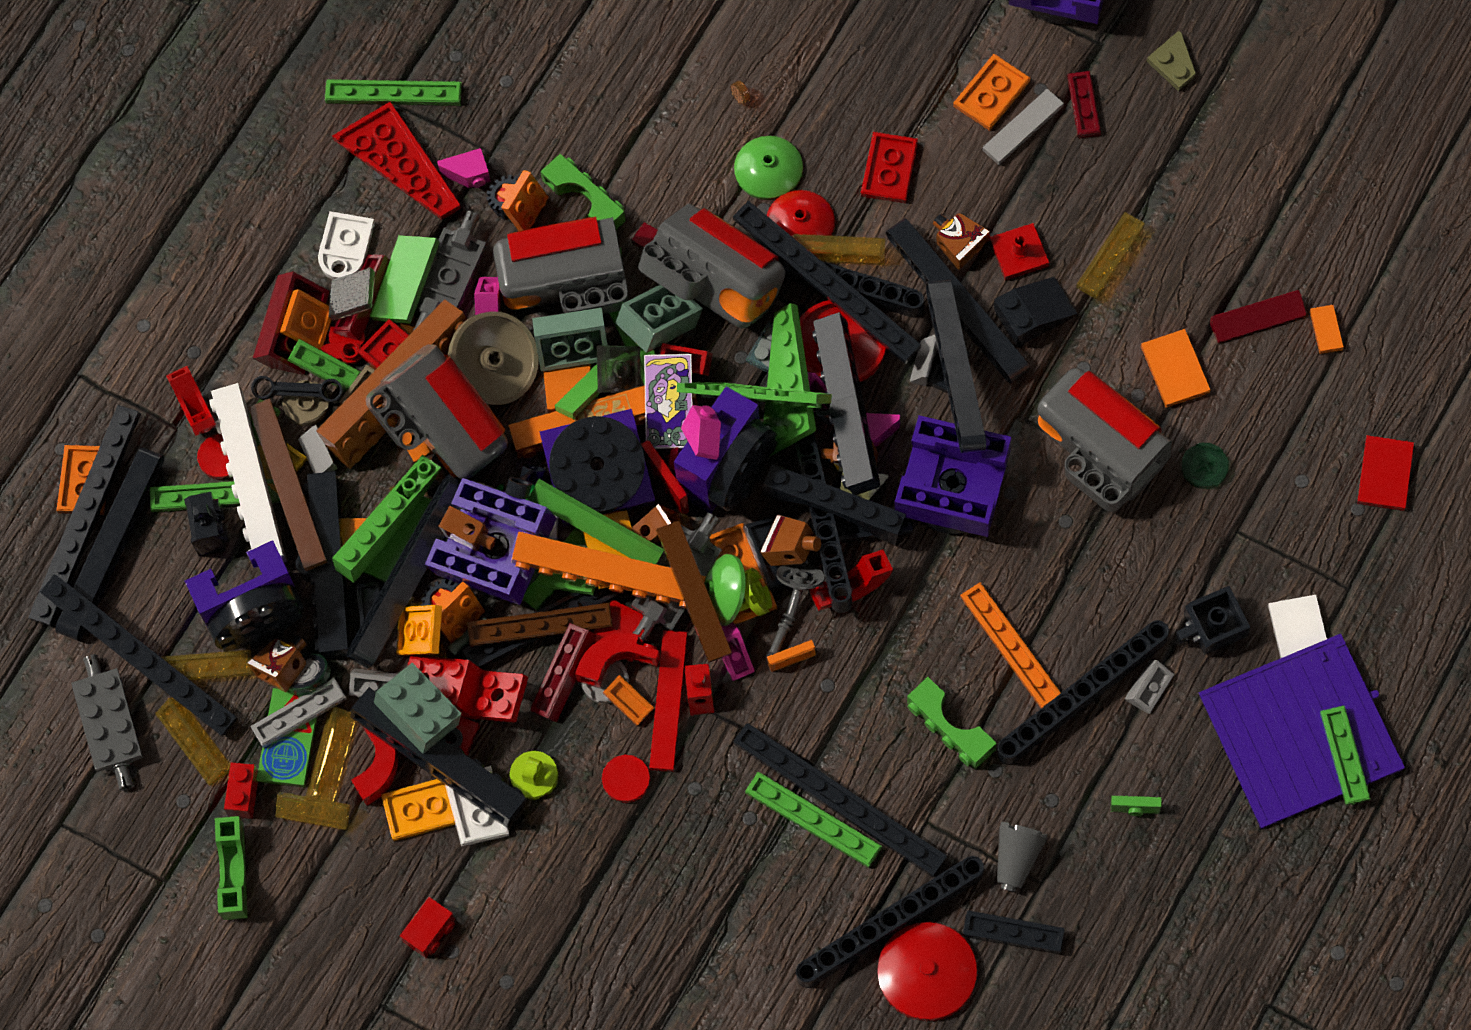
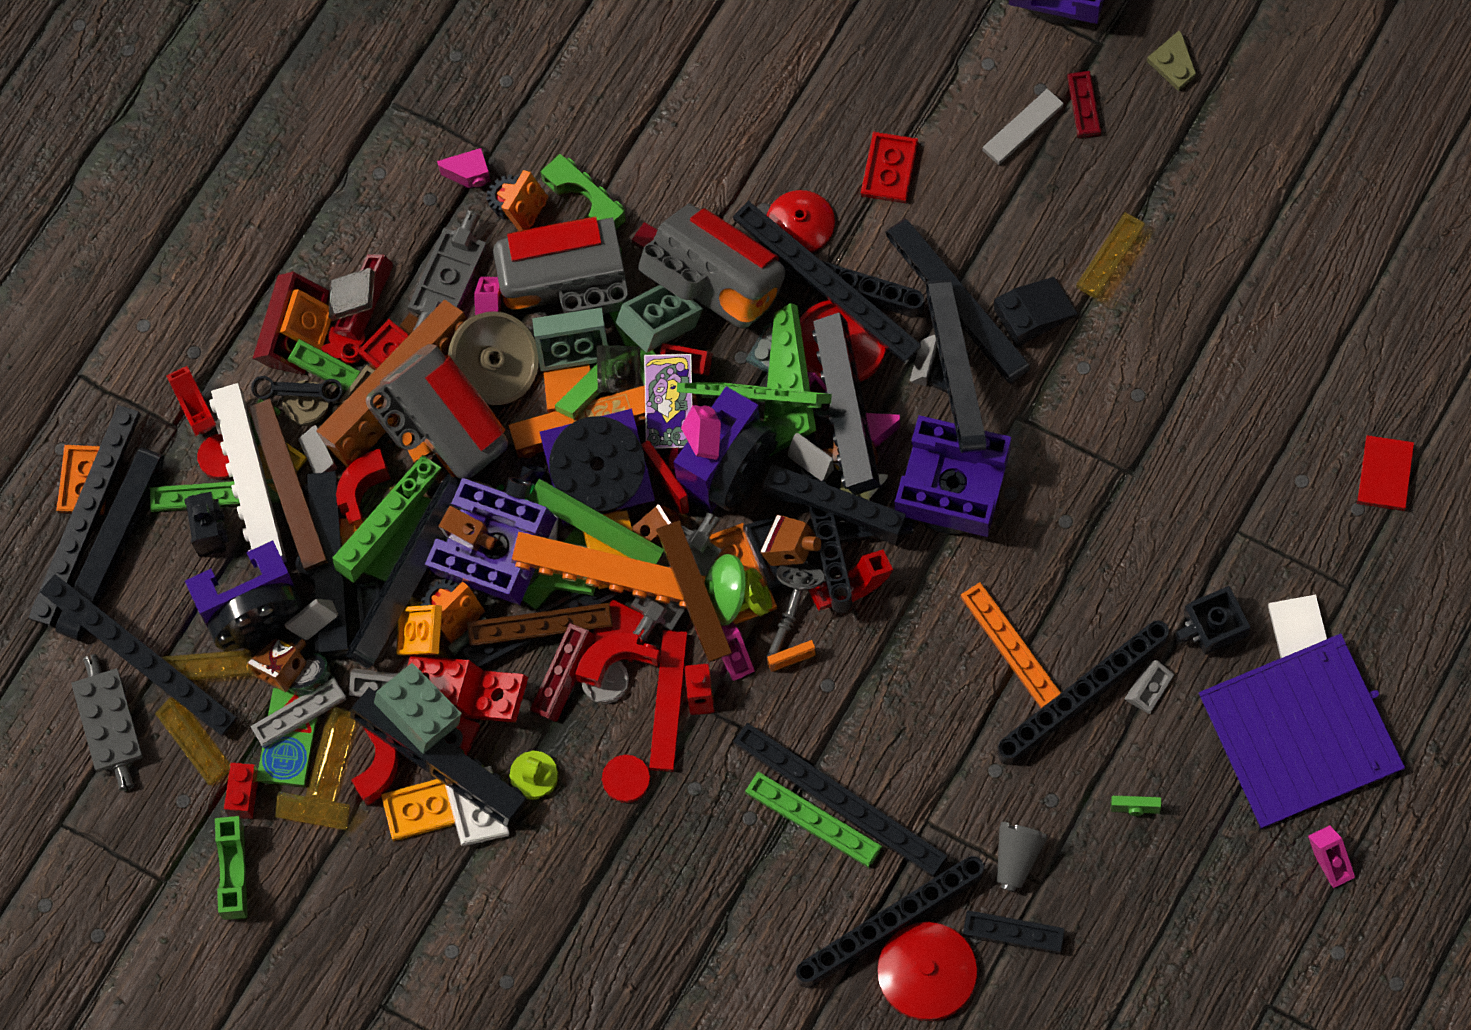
(312, 618): none -> light grey slope
(345, 243): white tile -> none
(356, 480): none -> red arch
(393, 91): bright green tile -> none
(394, 153): red wing -> none
(404, 279): tile -> none
(428, 927): red brick -> none
(628, 700): orange tile -> none
(740, 92): clear orange tile -> none
(770, 179): bright green dish -> none
(810, 457): none -> light grey slope
(844, 249): clear yellow slope -> none
(960, 238): torso -> none
(971, 744): bright green arch -> none
(991, 92): orange tile -> none
(1019, 251): red tile -> none
(1104, 438): dark grey piece -> none
(1175, 368): orange tile -> none
(1205, 465): clear green tile -> none
(1258, 316): dark red slope -> none
(1326, 329): orange tile -> none
(1332, 856): none -> dark pink slope
(1345, 755): bright green tile -> none

